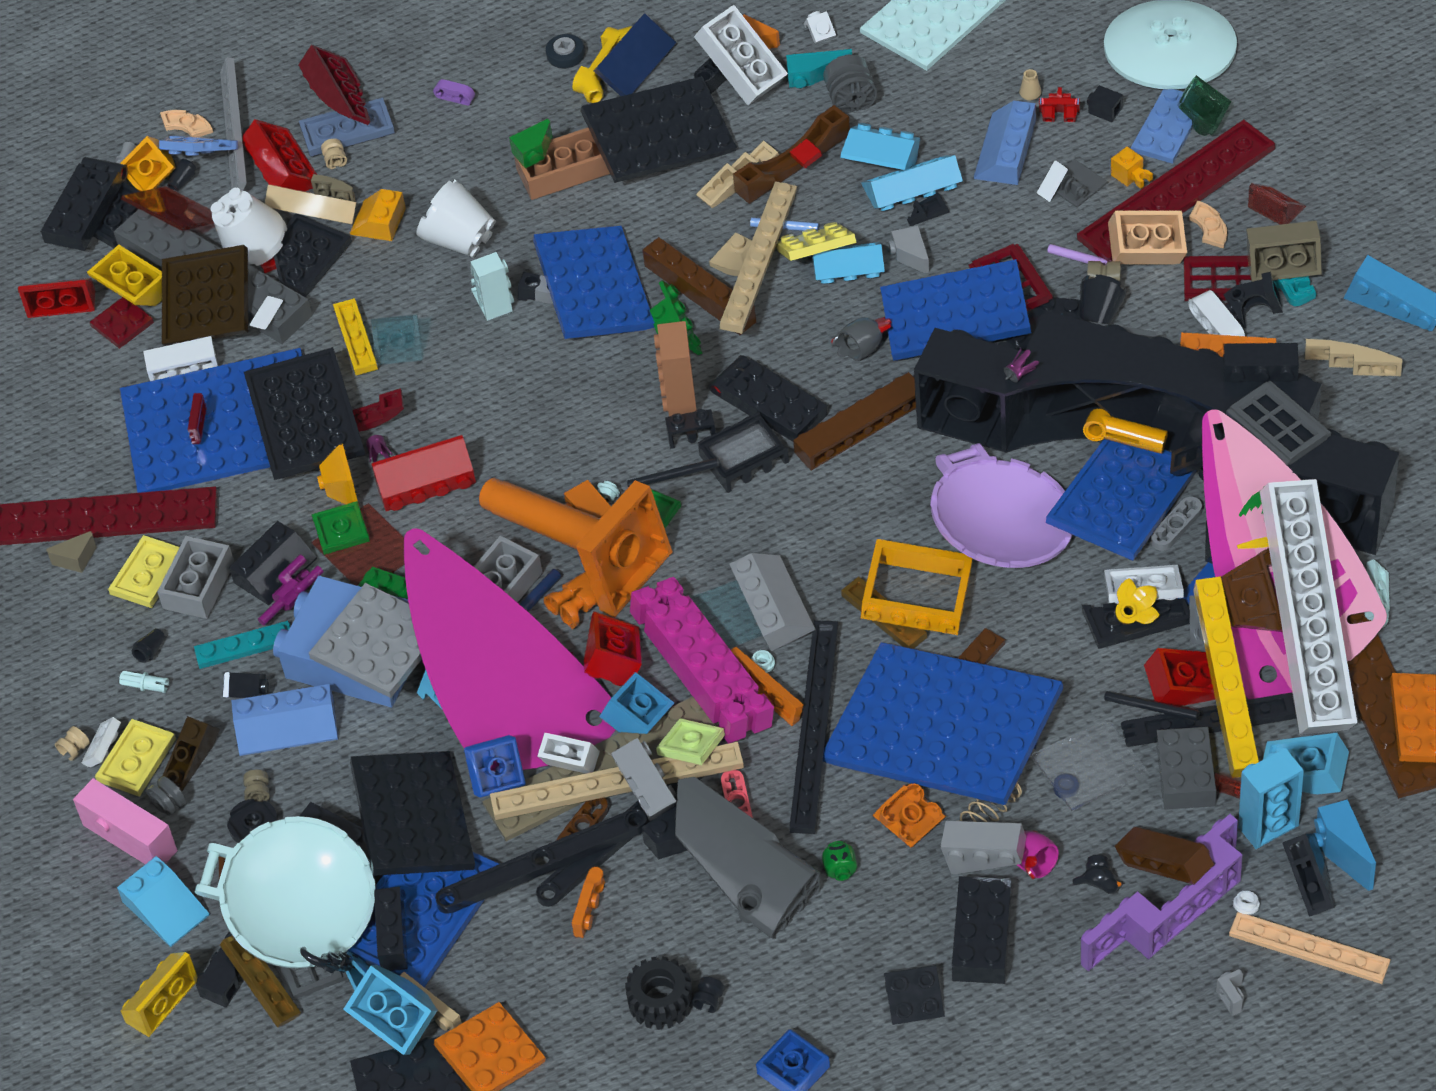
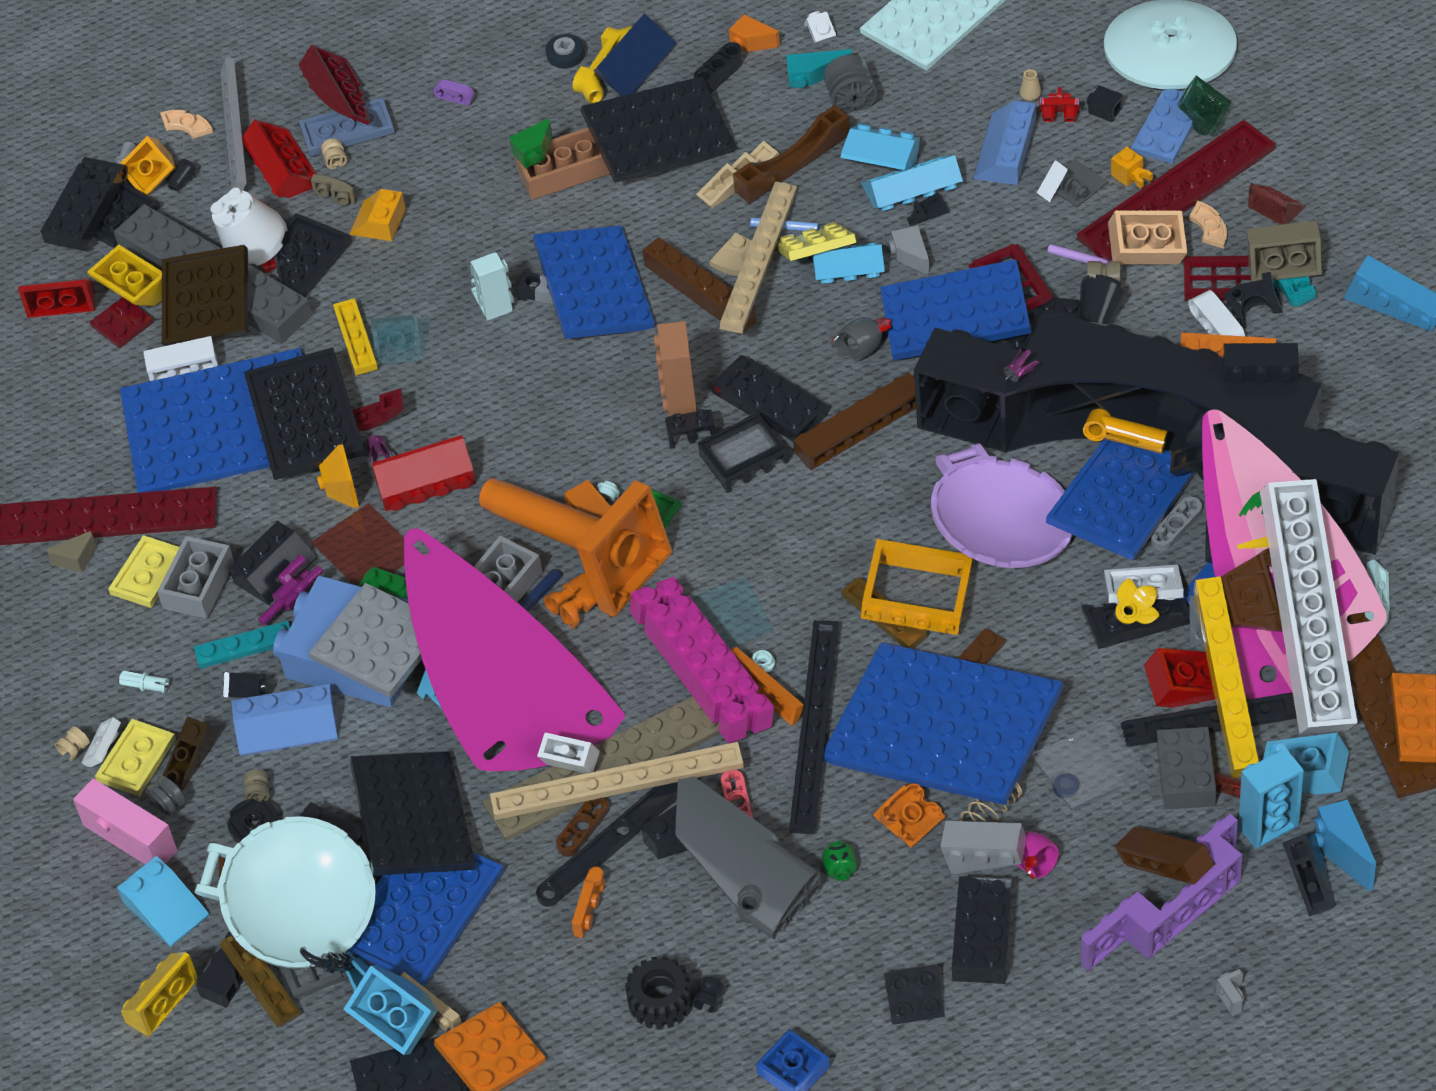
(147, 646): black cone -> none
(171, 208): clear red piece -> none
(194, 145): medium blue wing -> none
(197, 418): dark red tile -> none
(266, 312): white sticker -> none
(310, 204): tan slope -> none
(340, 527): green tile -> none
(390, 929): black brick -> none
(456, 220): white cone -> none
(508, 773): blue brick -> none
(524, 867): black beam -> none
(612, 649): red slope -> none
(636, 706): dark azure slope -> none
(644, 778): light grey wedge -> none
(673, 310): green bracket -> none
(677, 472): black bar -> none
(690, 741): yellowish green tile -> none
(740, 55): white brick -> none
(772, 598): light grey slope -> none
(805, 153): red tile -> none
(1098, 875): black animal -> none
(1152, 705): black bar -> none
(1246, 902): white plate -> none
(1292, 408): dark grey piece -> none
(1310, 947): light nougat tile -> none
(1360, 358): tan slope -> none

